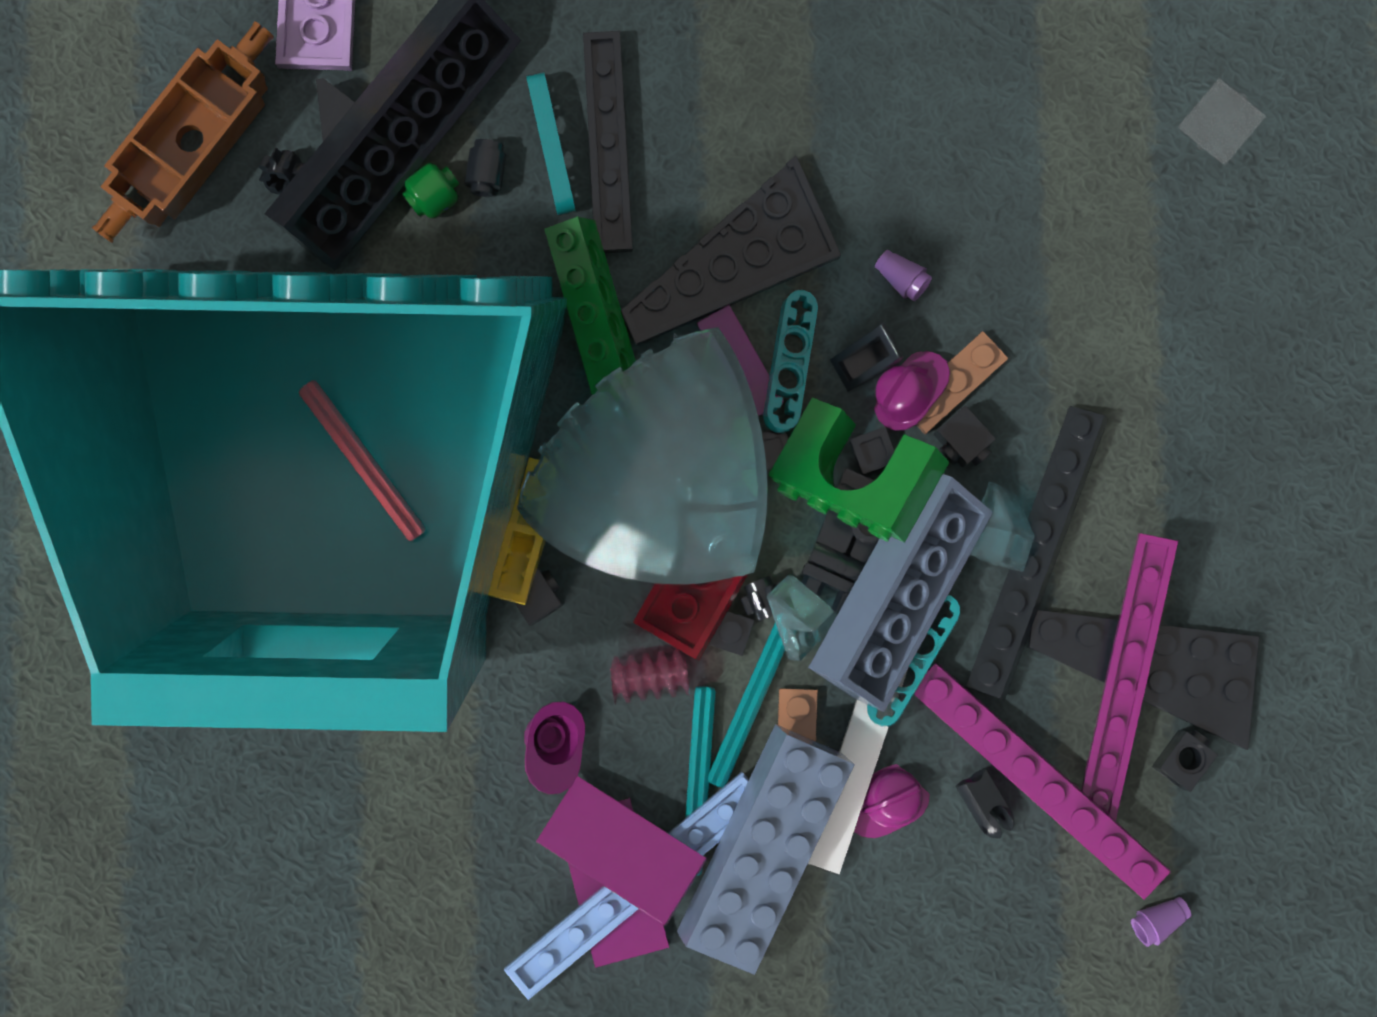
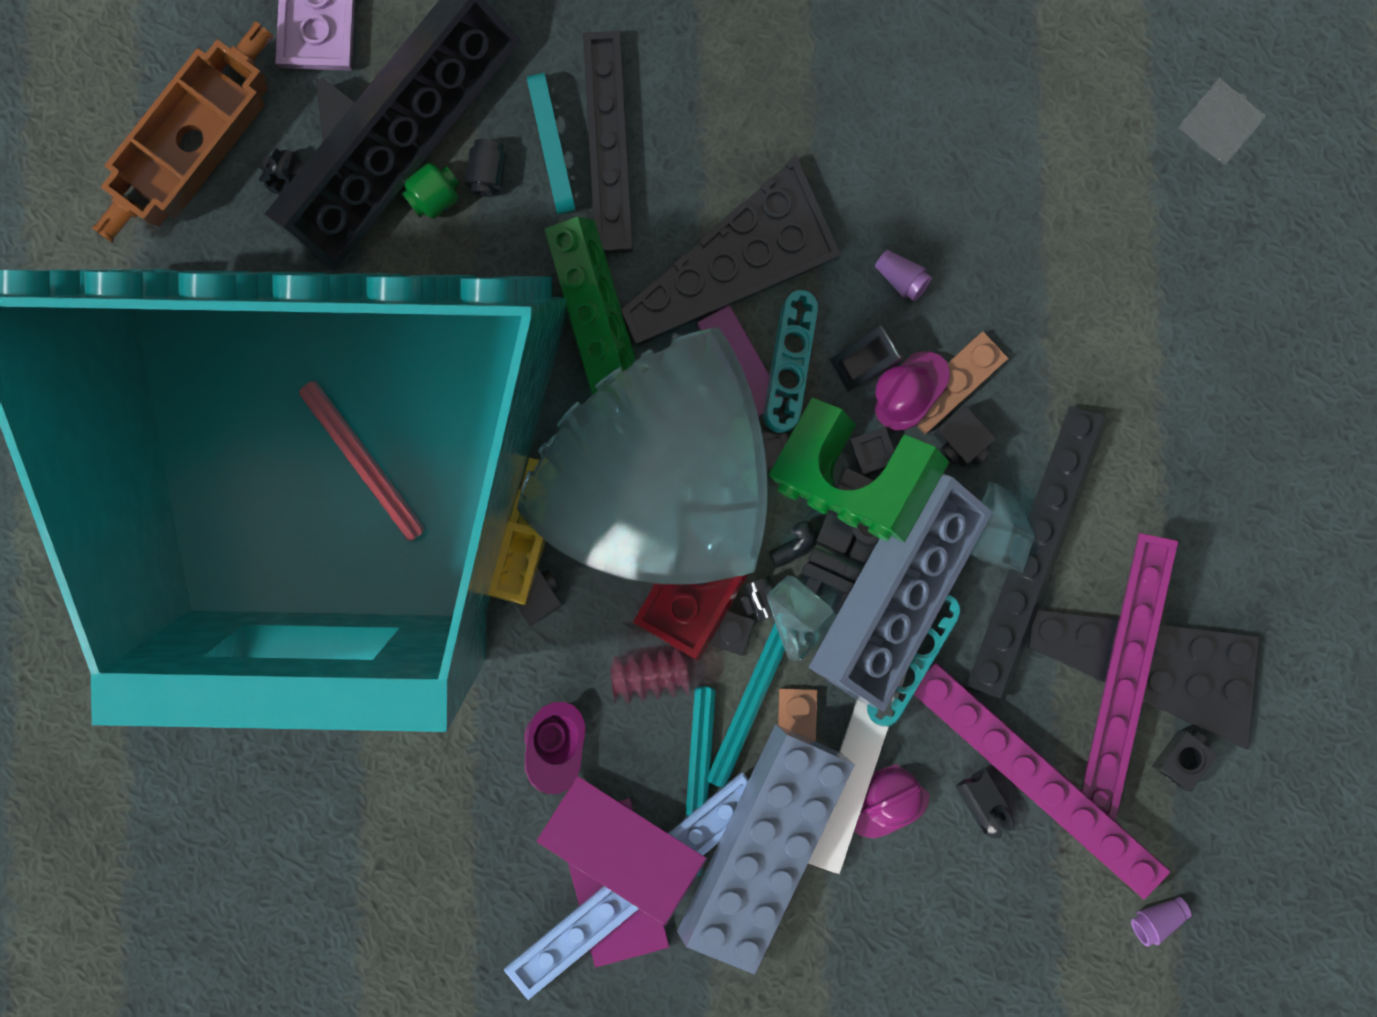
(796, 547): none -> black arm

